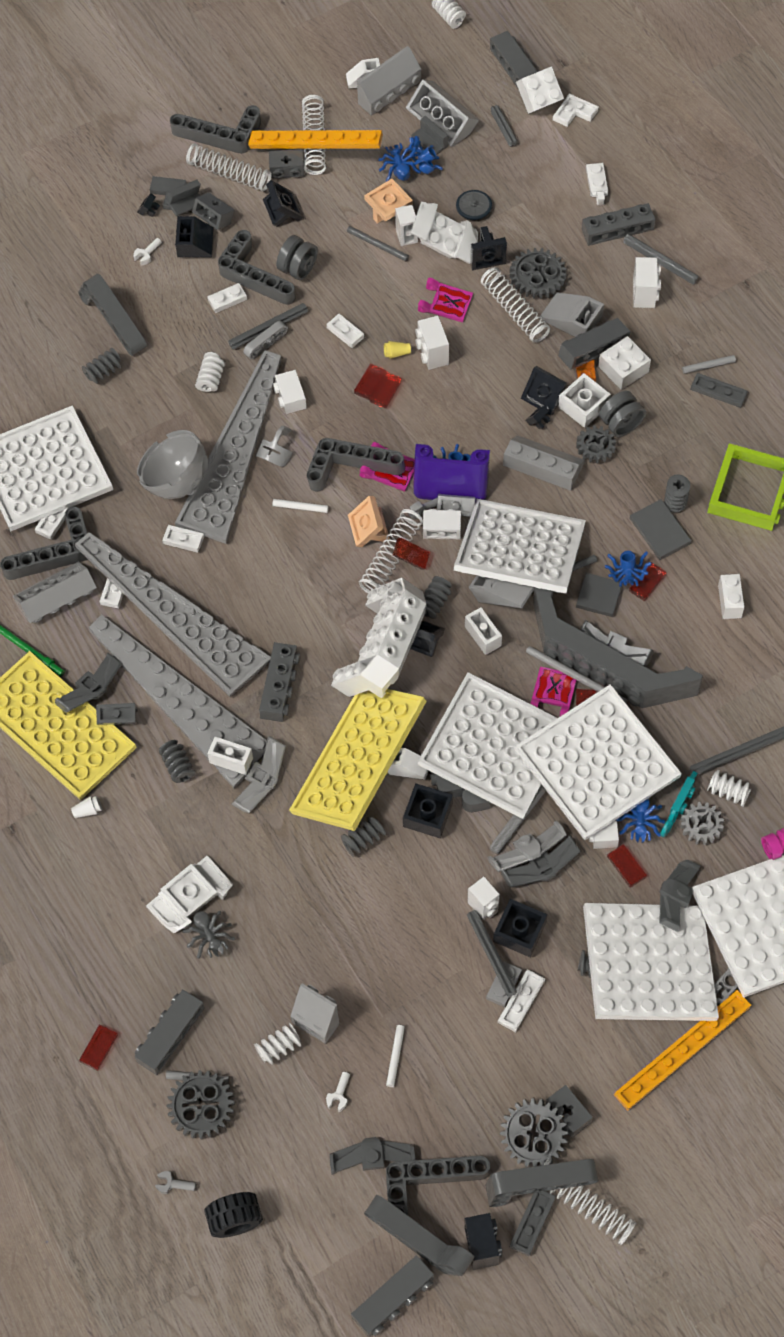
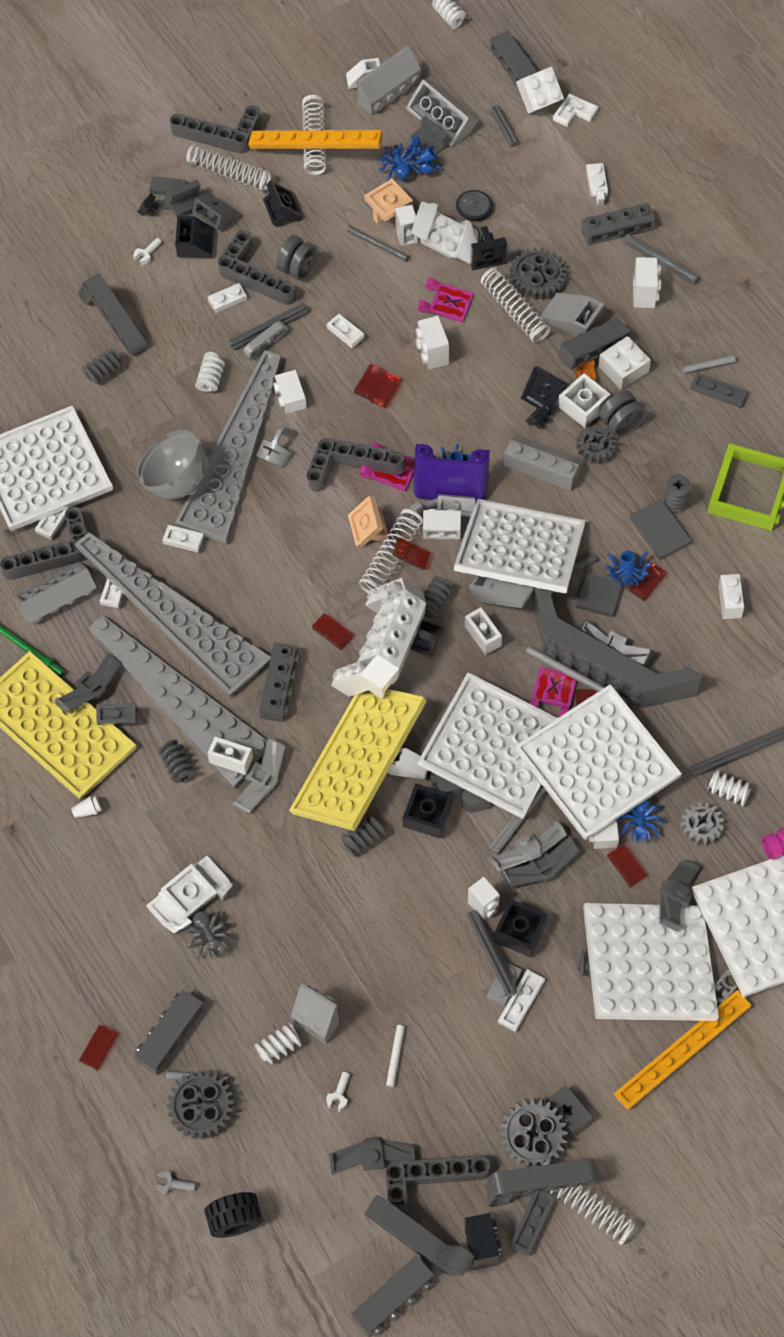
(286, 163): dark grey brick -> none
(300, 505): white bar -> none
(332, 631): none -> clear red tile
(396, 349): light yellow cone -> none
(679, 805): teal plate -> none

